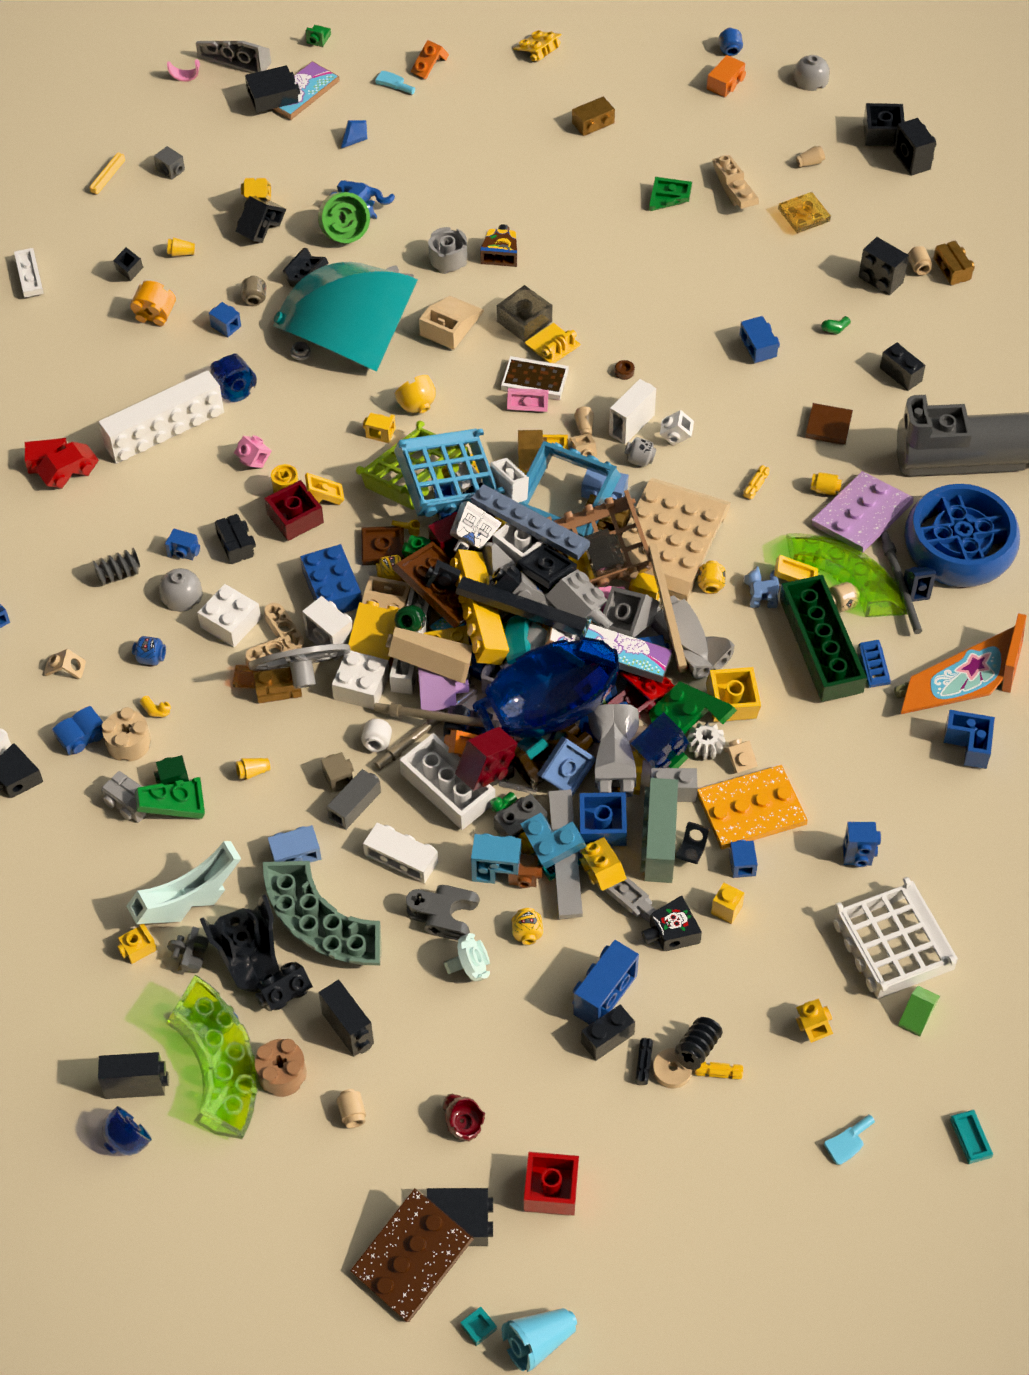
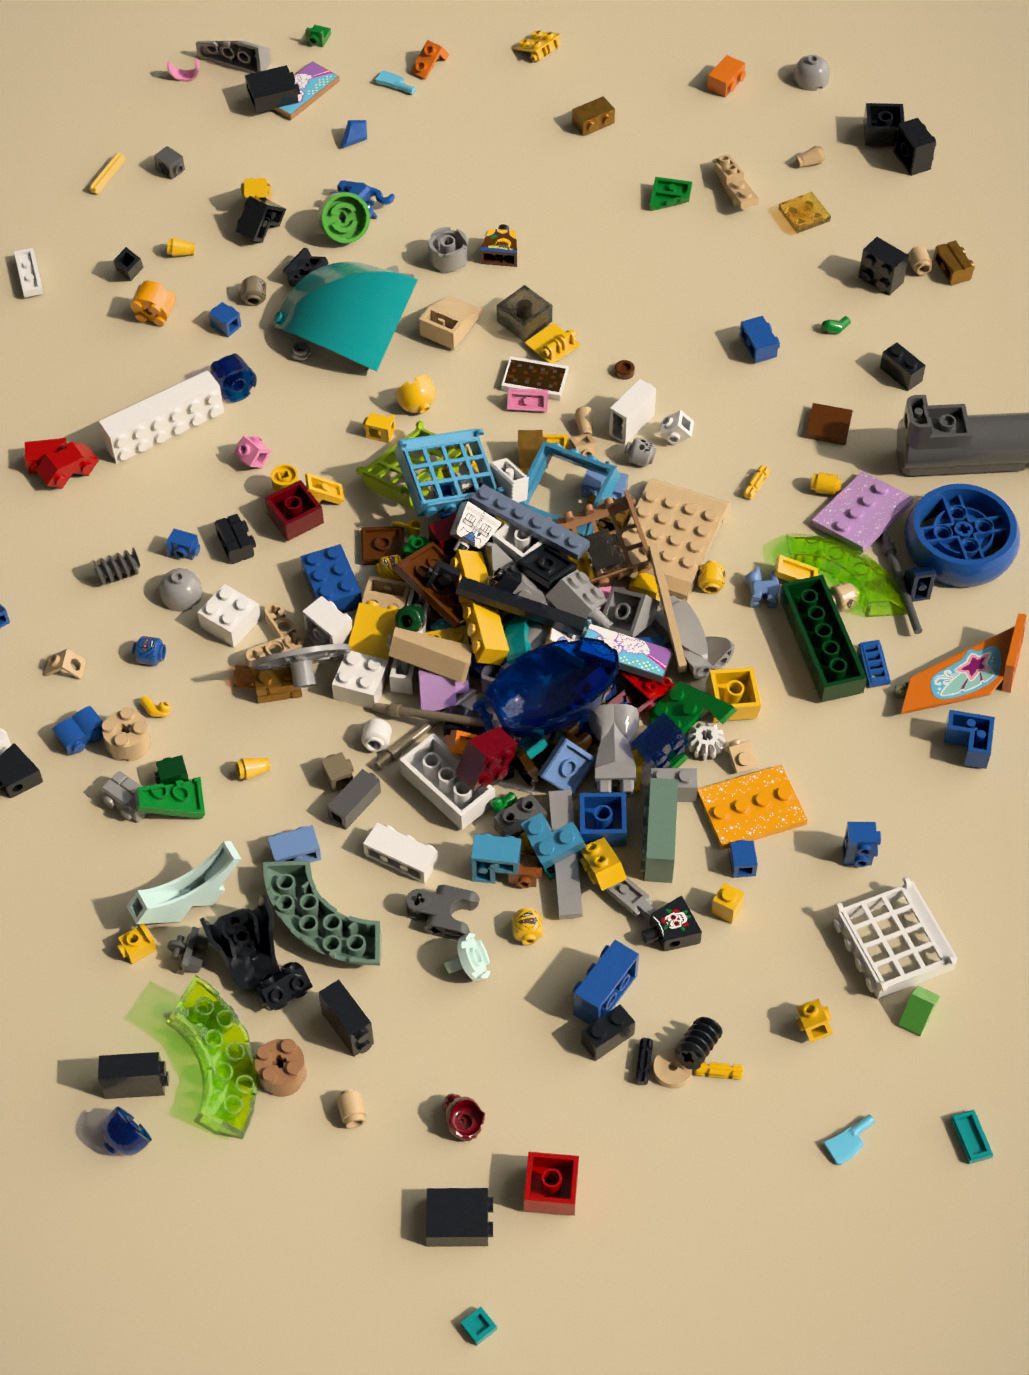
(411, 1255): reddish brown plate -> none
(537, 1336): medium azure cone -> none
(691, 849): black bracket -> none
(730, 41): blue head -> none

